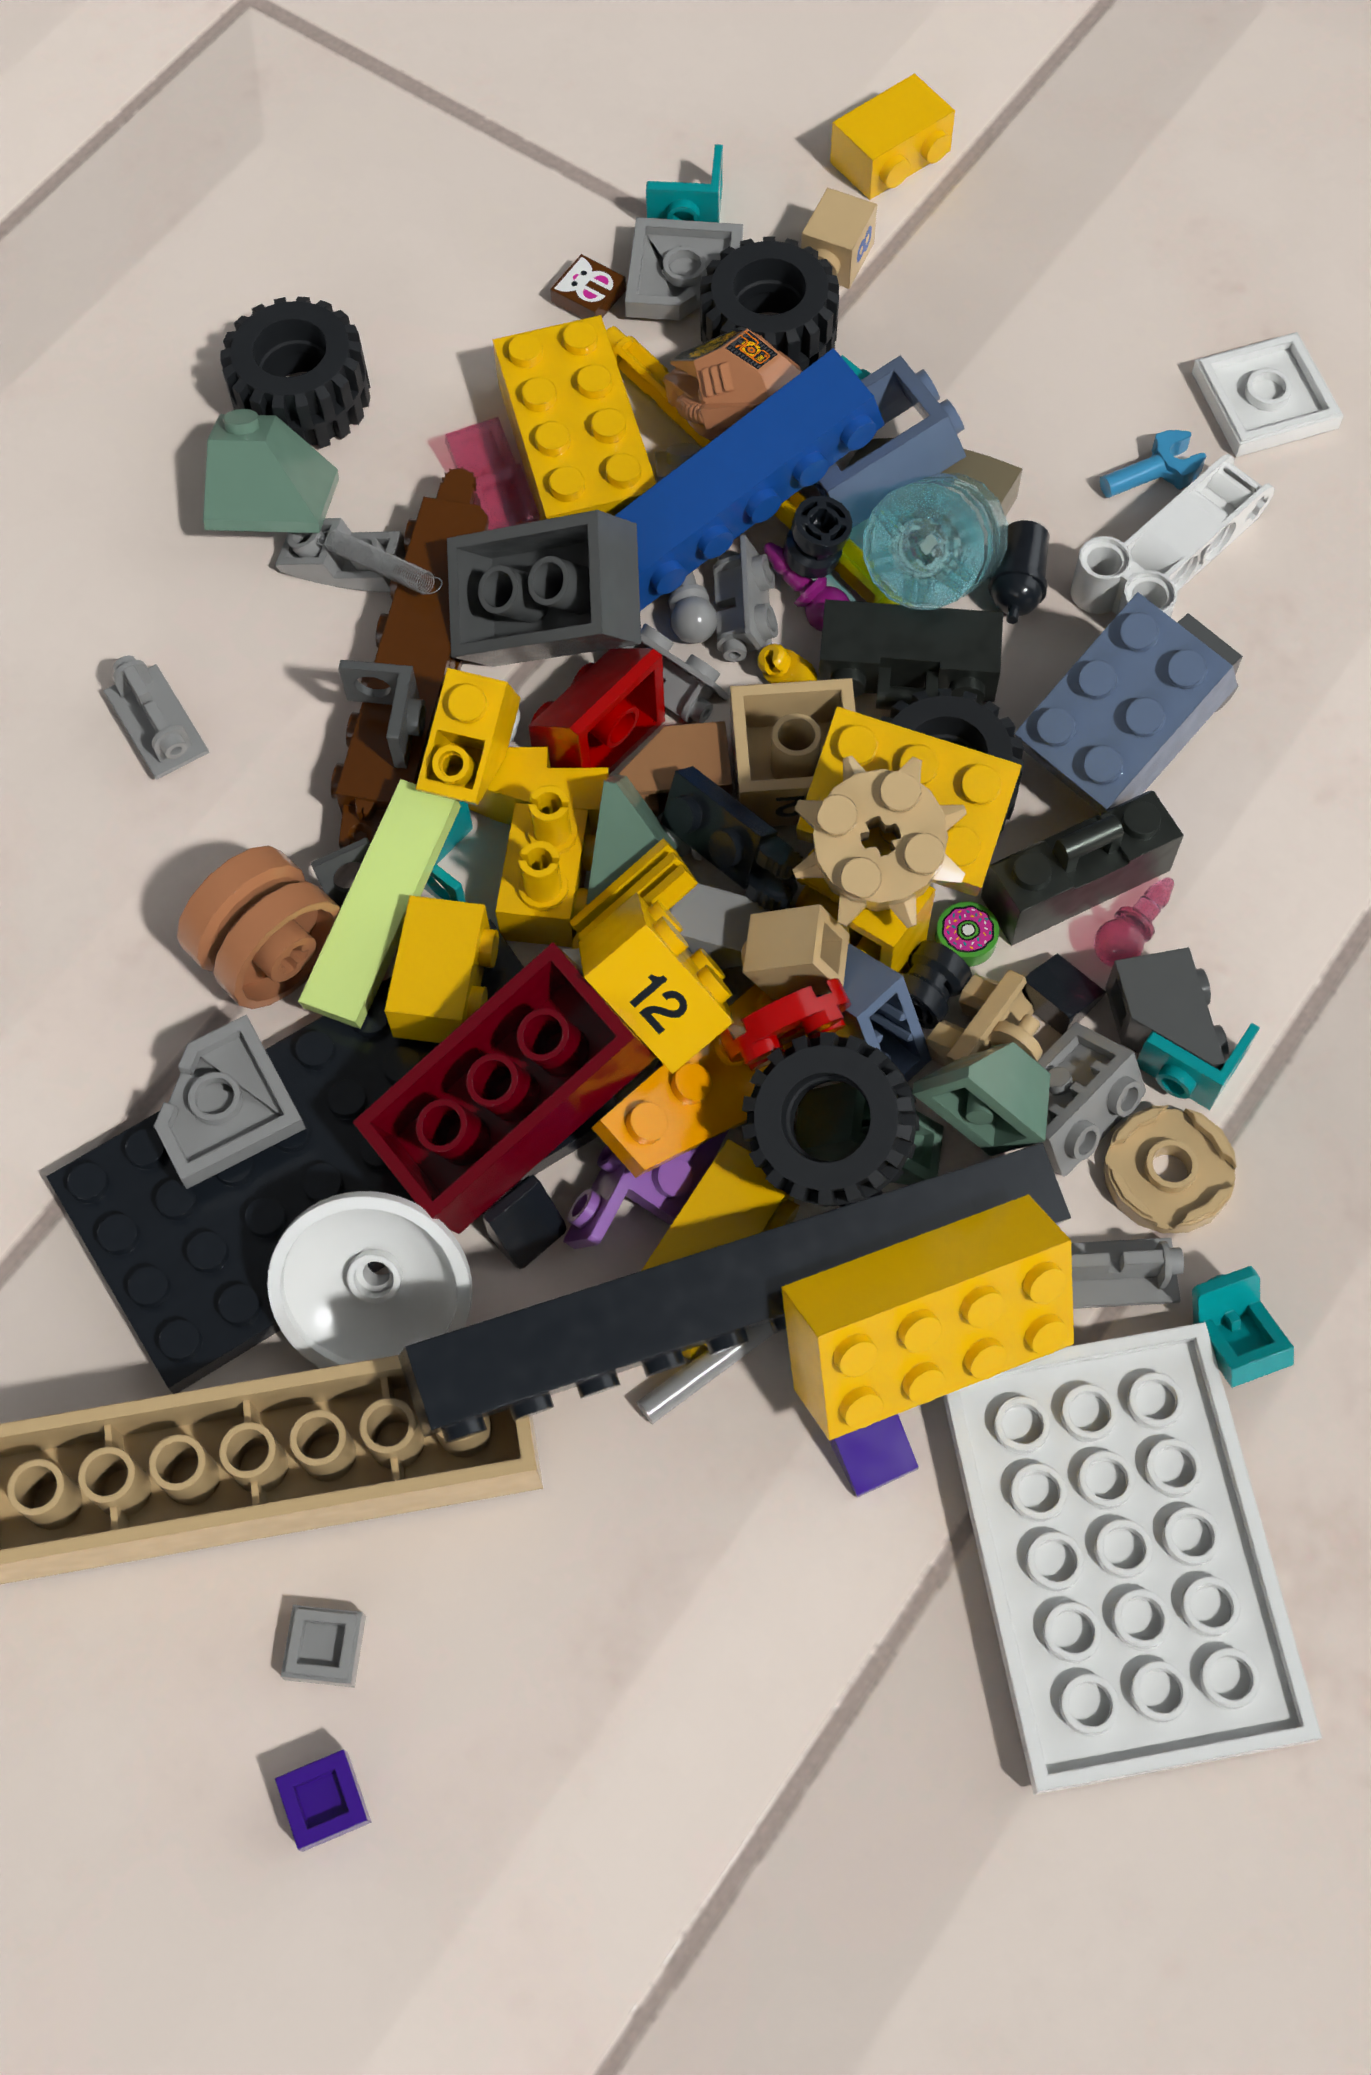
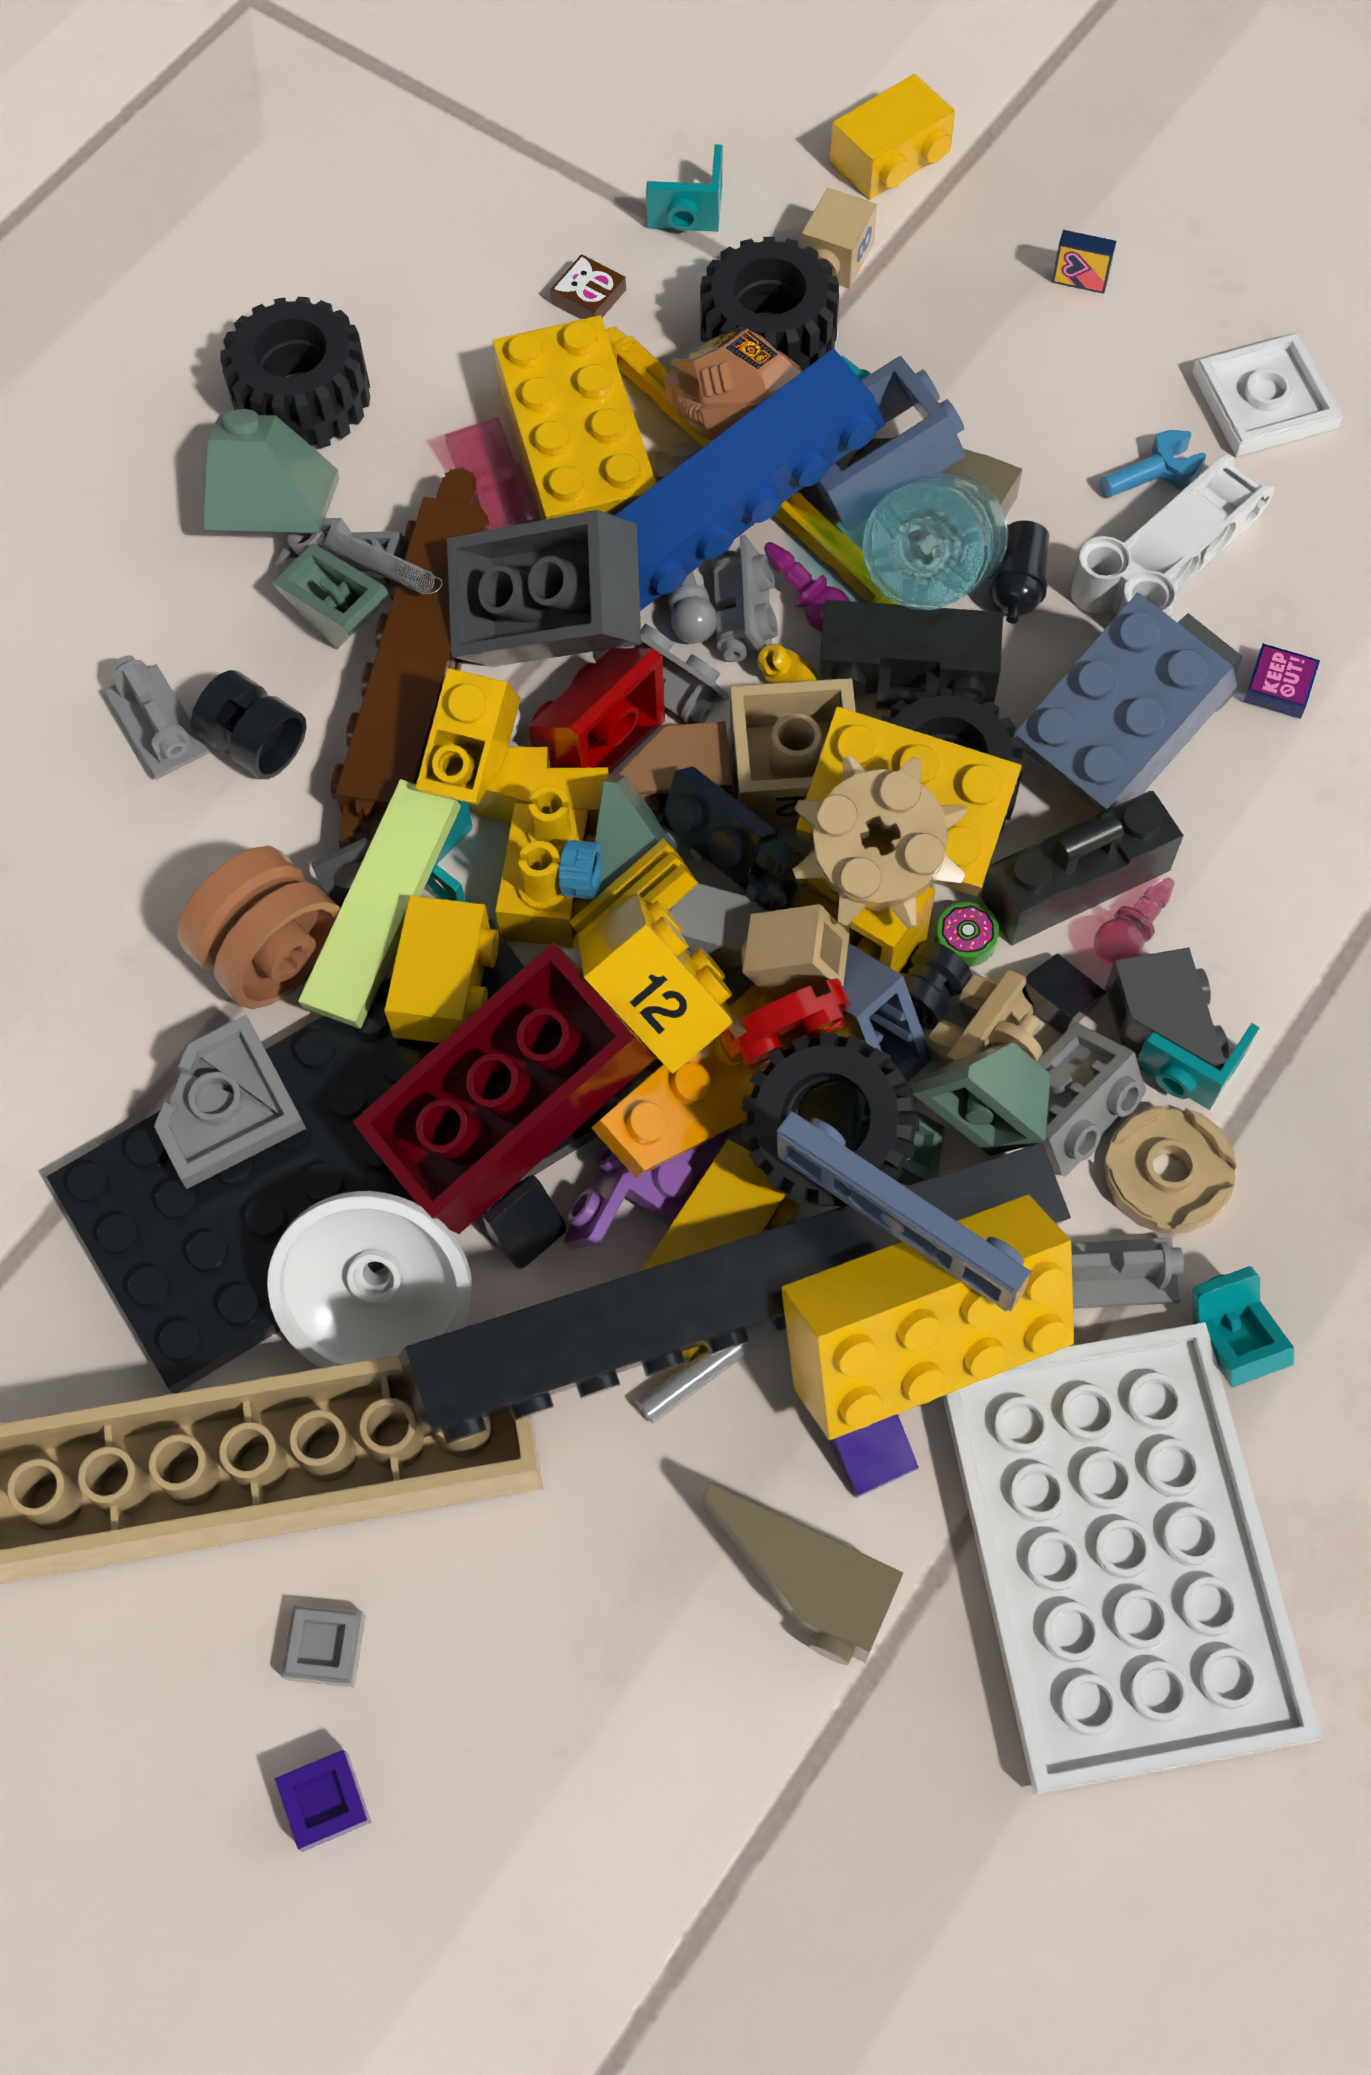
(248, 724): none -> black wheel
(330, 593): none -> sand green slope
(407, 710): dark grey bracket -> none
(580, 869): none -> dark azure axle
(670, 264): light grey plate -> none
(817, 536): black wheel -> none
(818, 1582): none -> dark tan slope
(821, 1155): none -> sand blue plate
(1083, 261): none -> tile
(1281, 680): none -> tile

